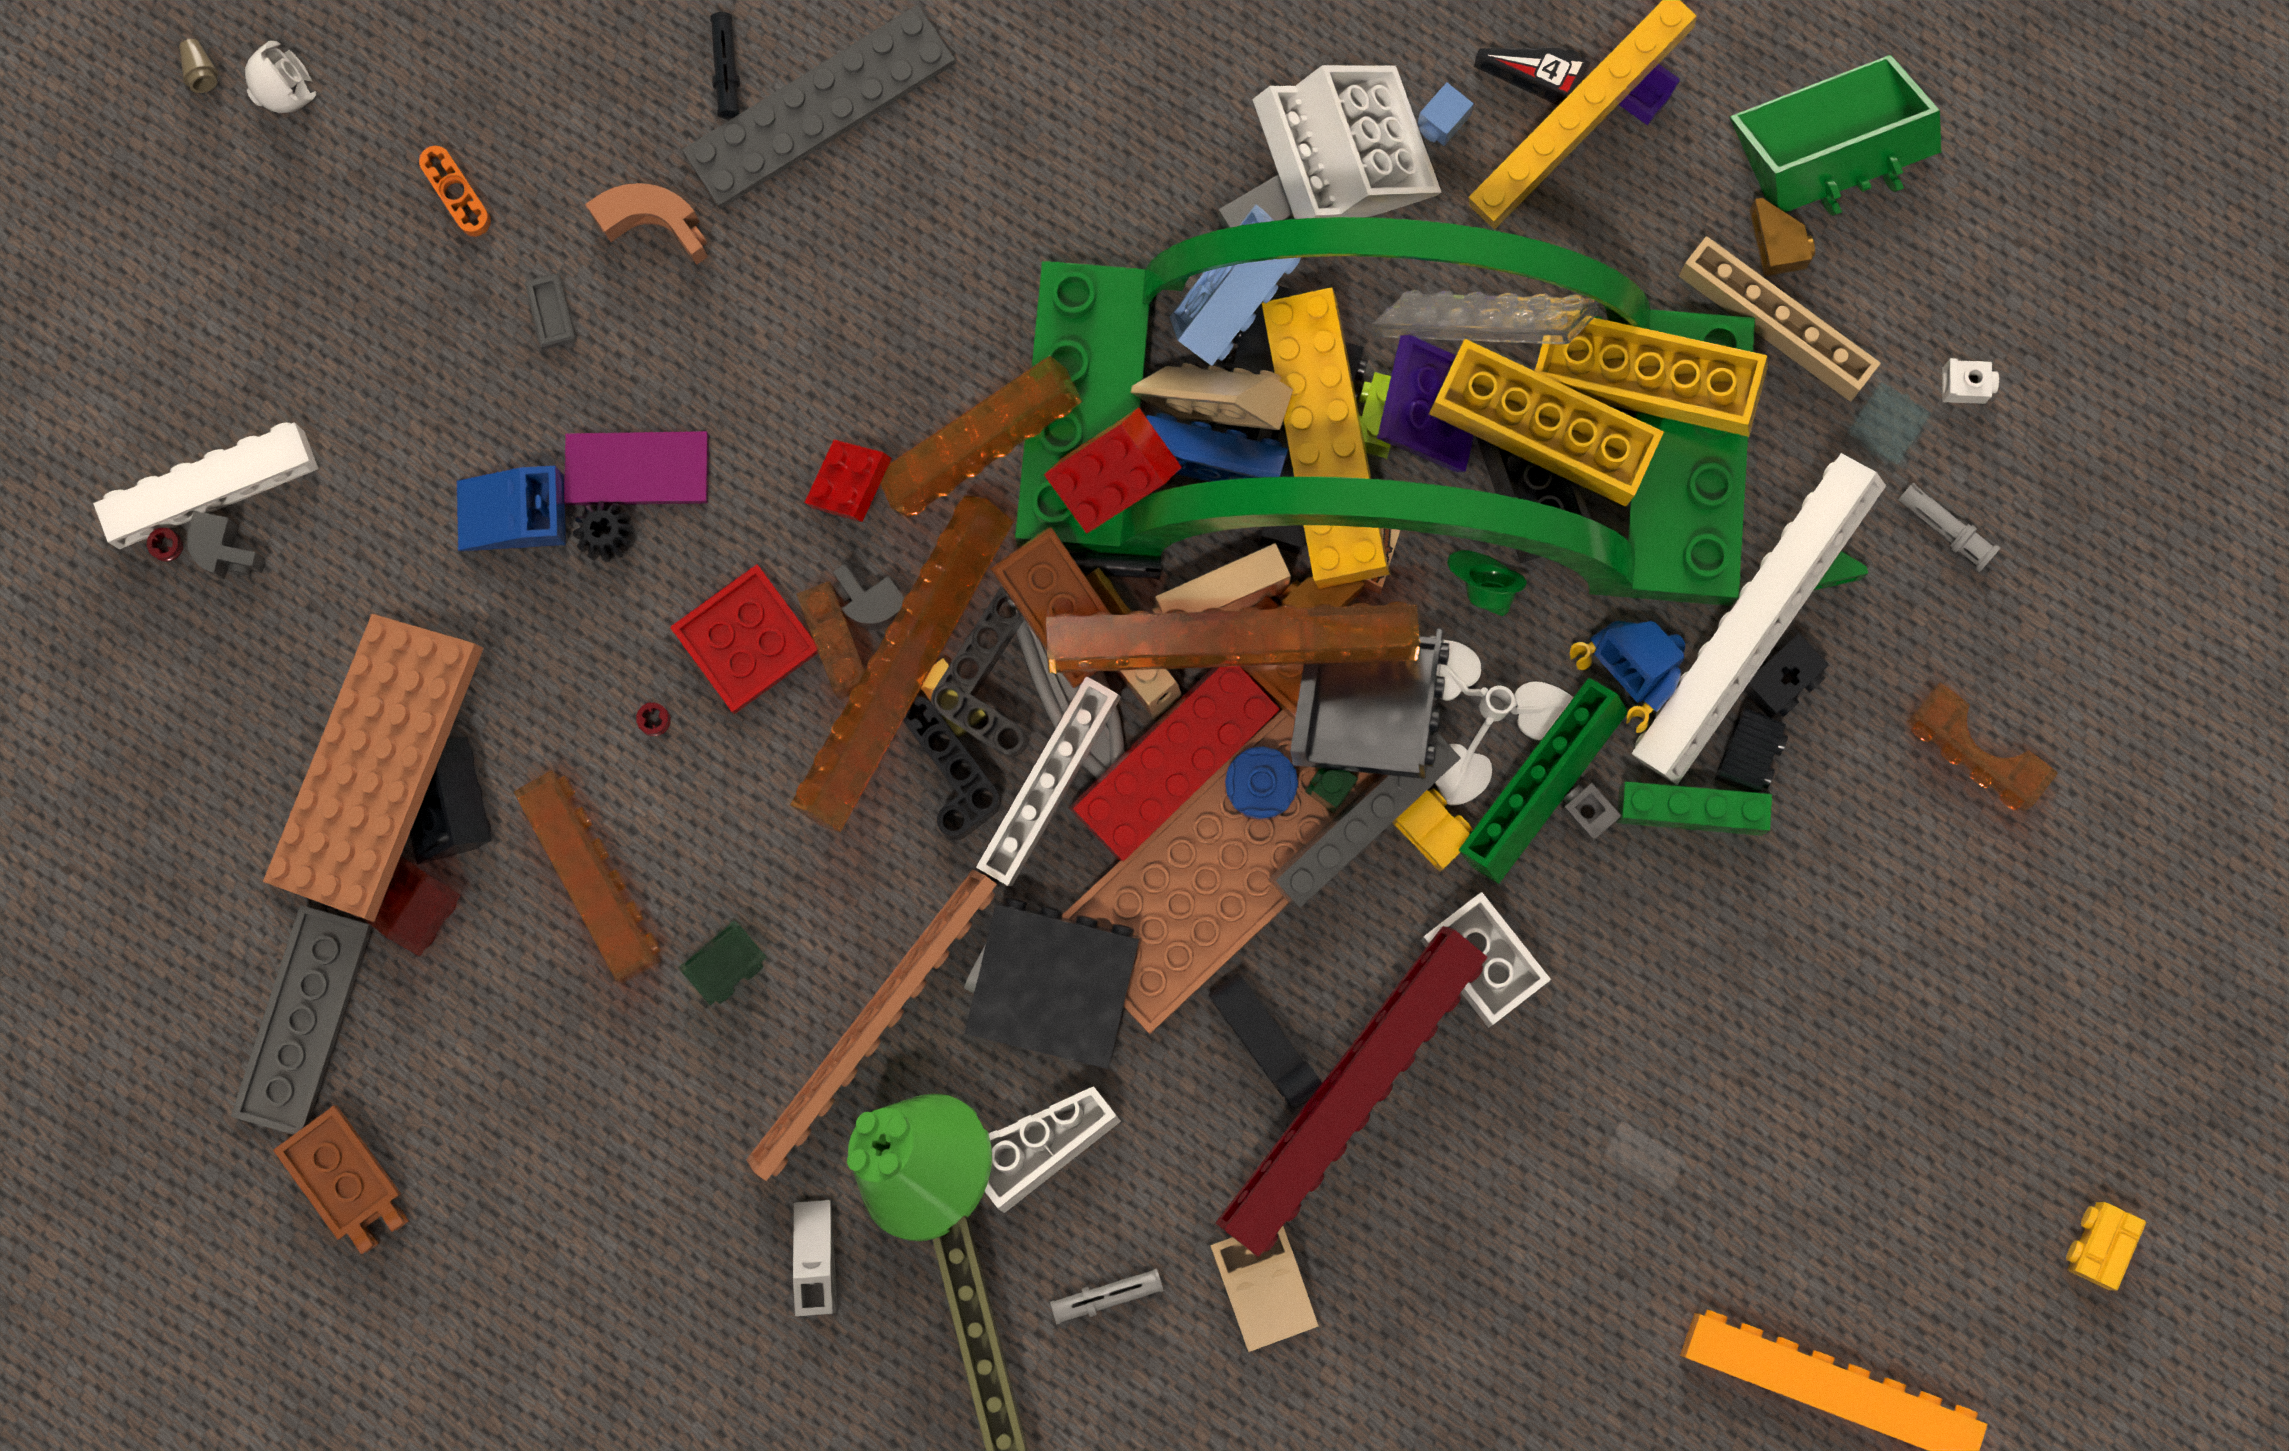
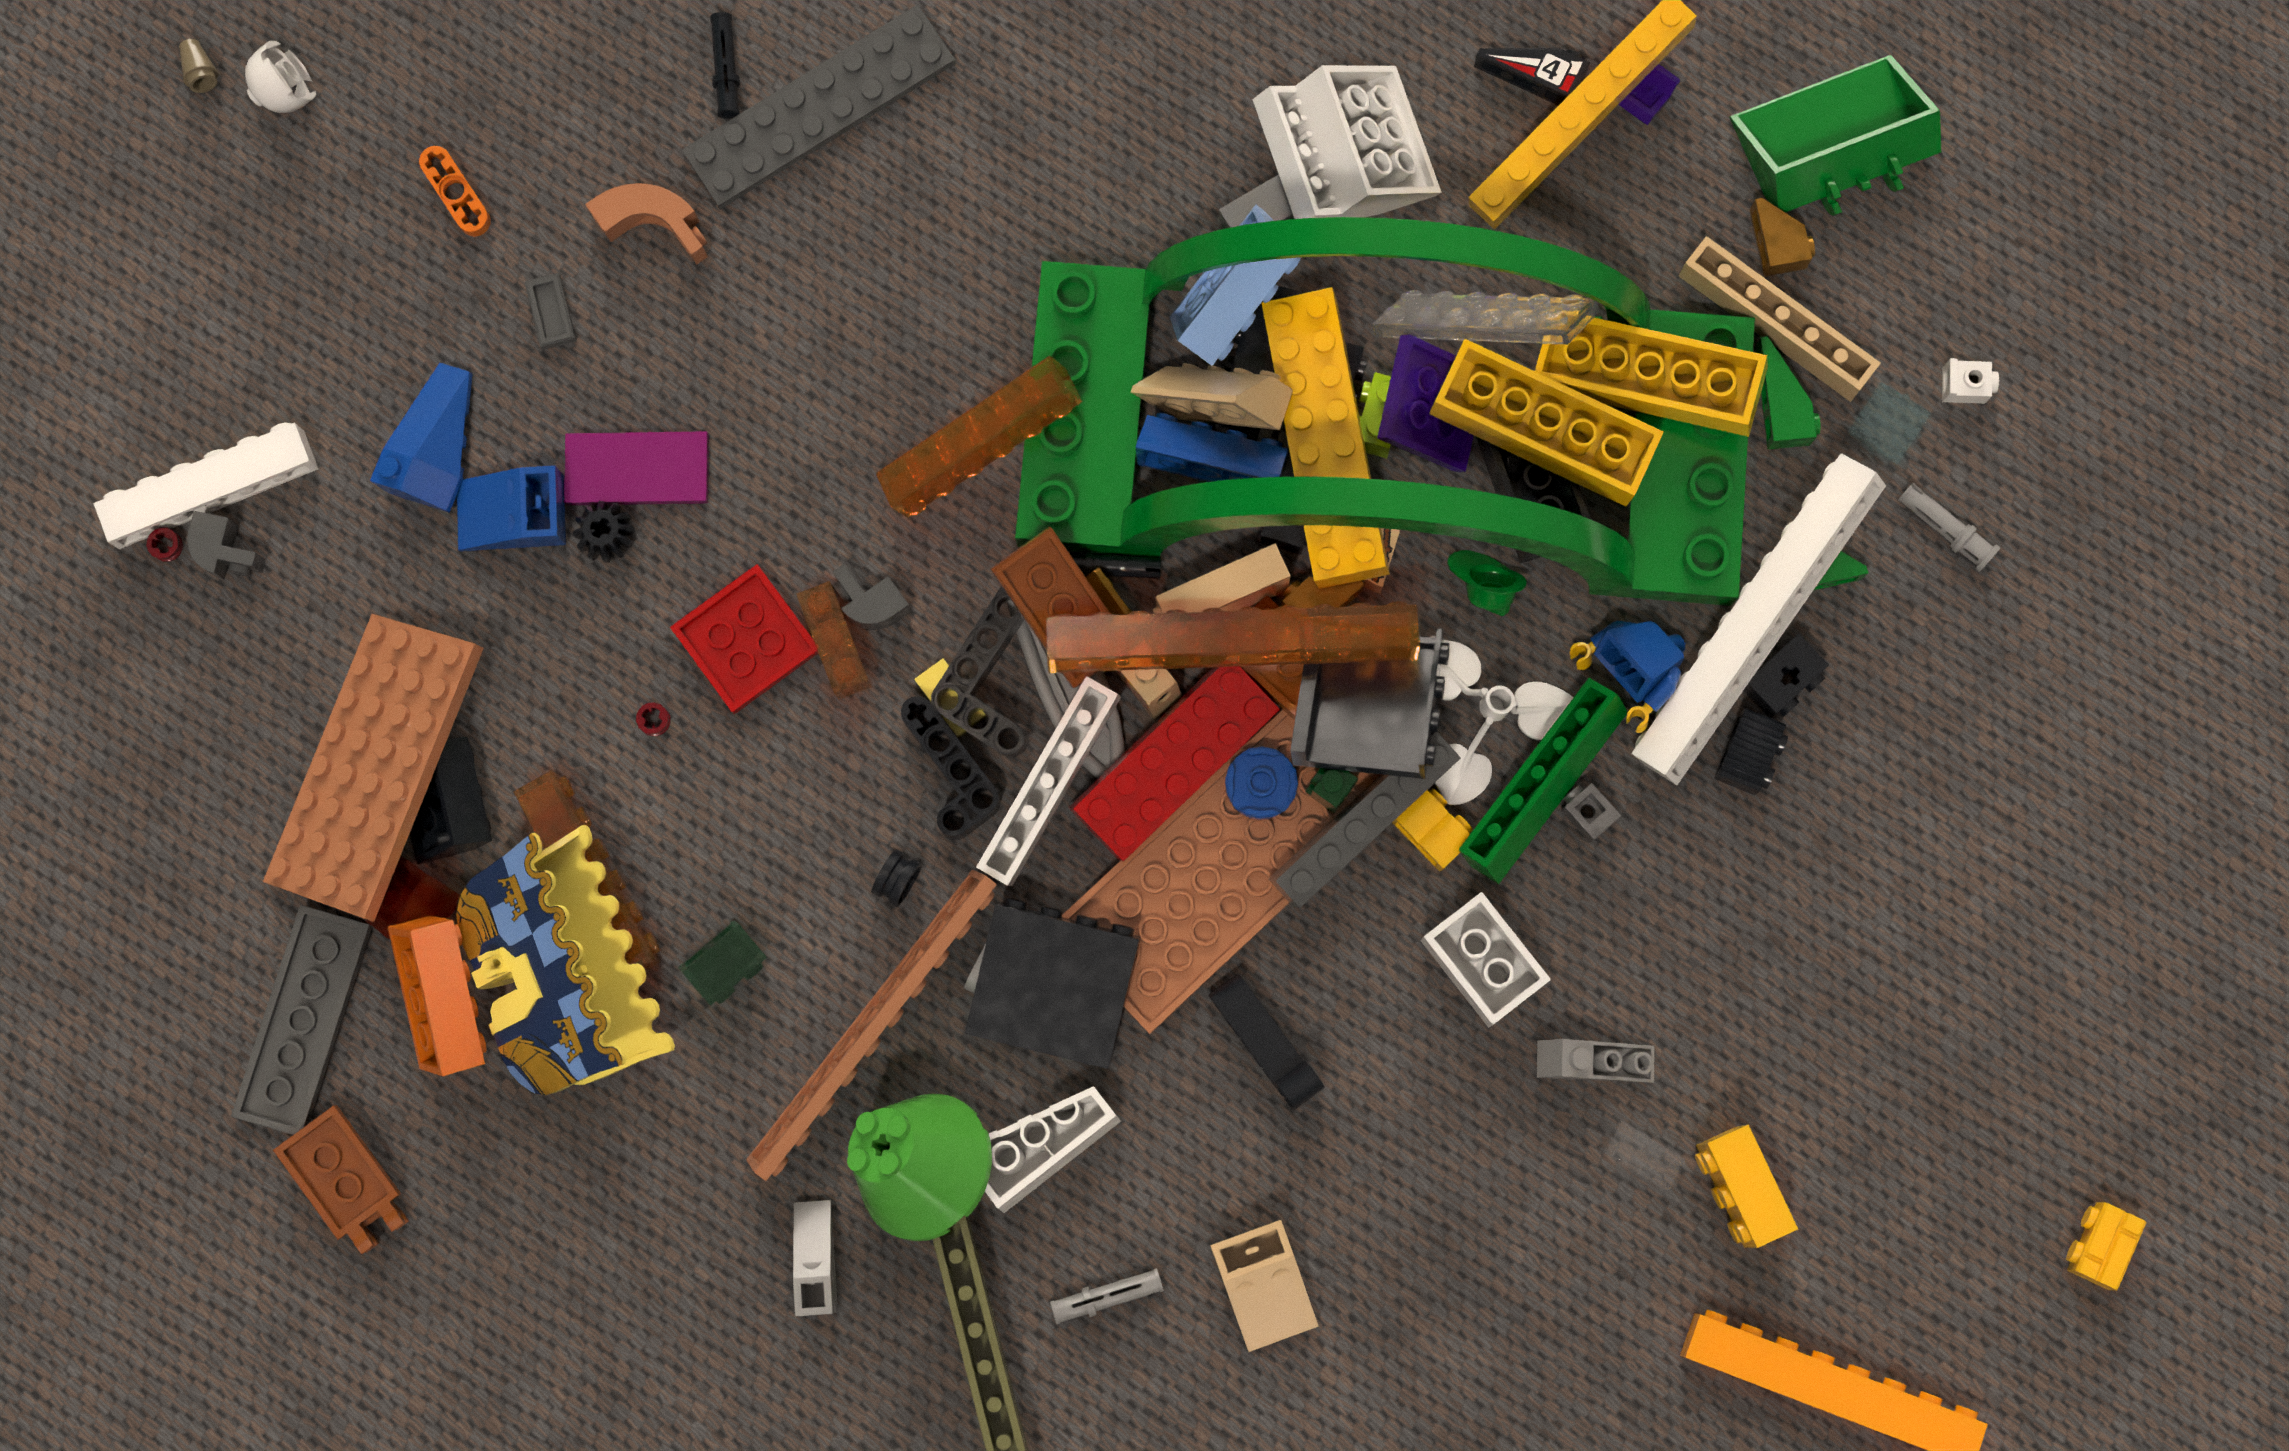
(426, 447): none -> blue wedge
(437, 995): none -> orange brick
(551, 933): none -> animal
(848, 480): red plate -> none
(896, 878): none -> black wheel
(901, 663): clear orange brick -> none
(1113, 470): red brick -> none
(1352, 1090): dark red brick -> none
(1444, 115): medium blue brick -> none
(1595, 1061): none -> light grey slope
(1694, 808): green brick -> none
(1745, 1187): none -> yellow brick
(1785, 405): none -> green slope
(1944, 721): clear orange arch -> none

